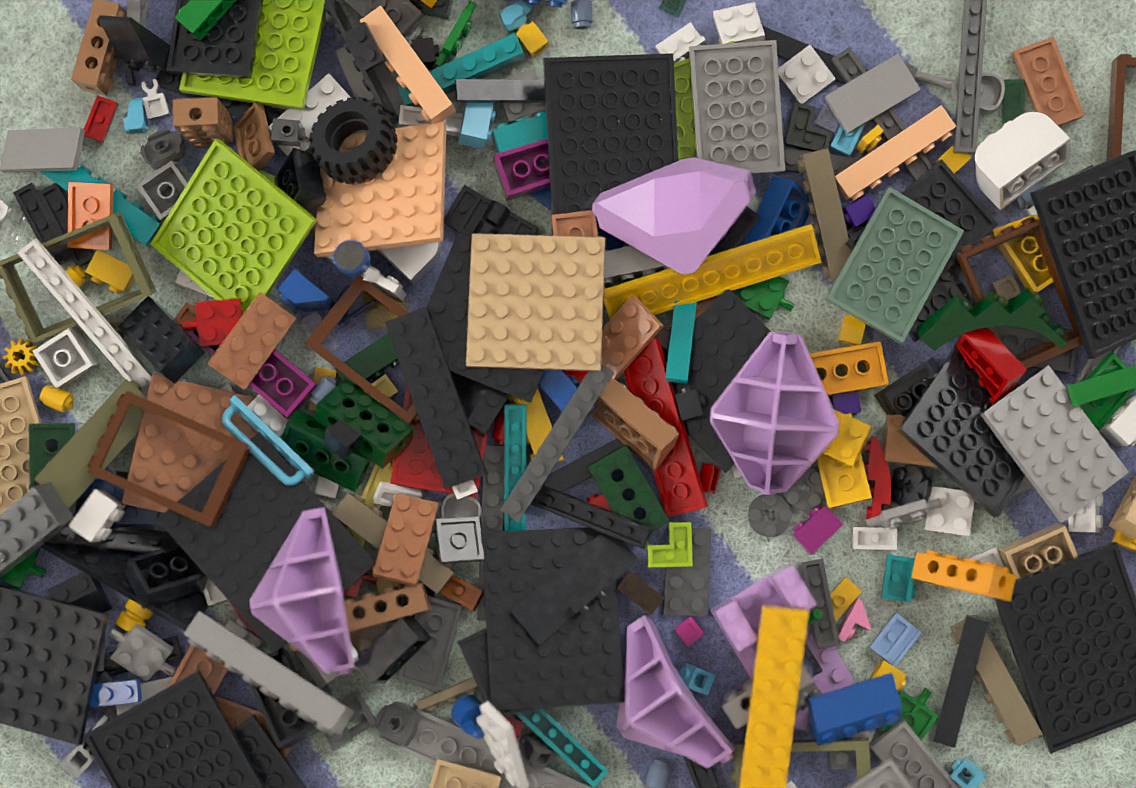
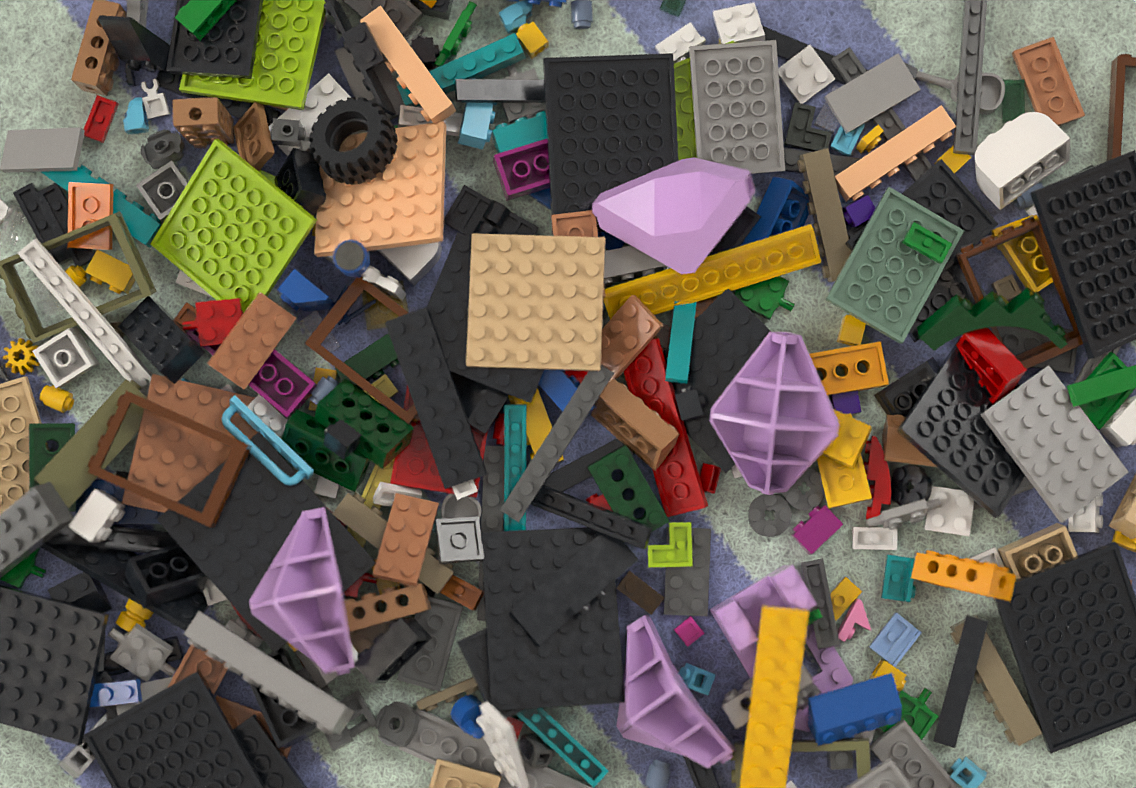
(927, 243): none -> green plate

